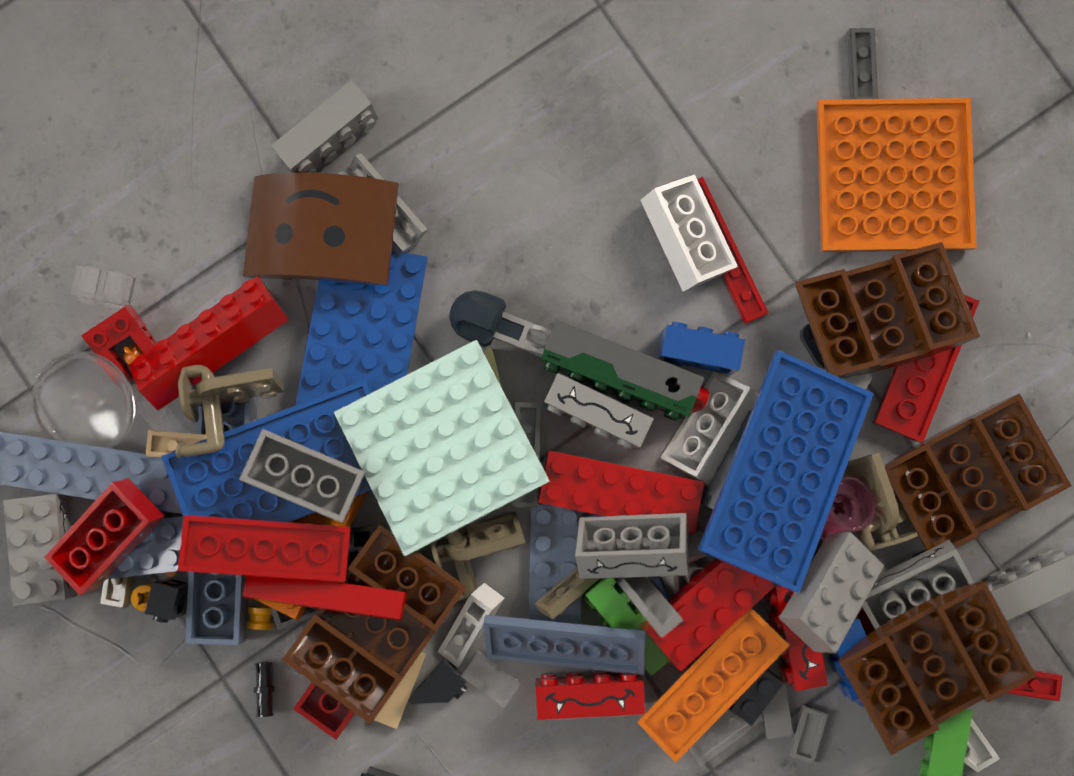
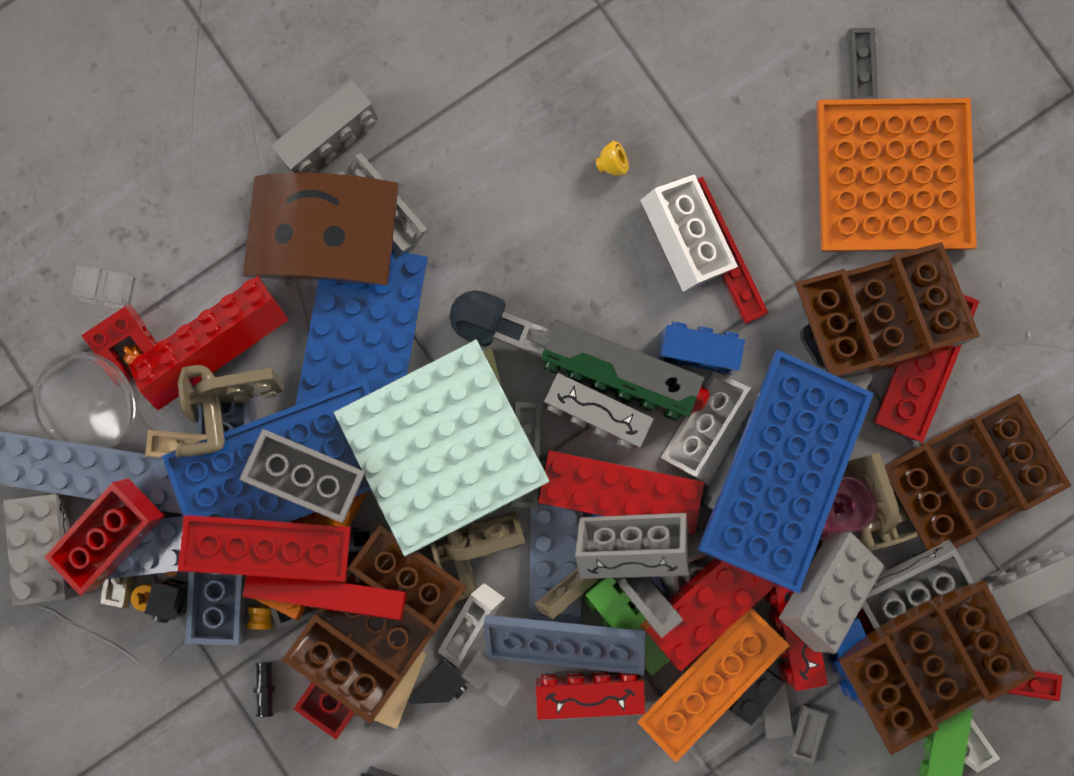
(613, 160): none -> yellow brick

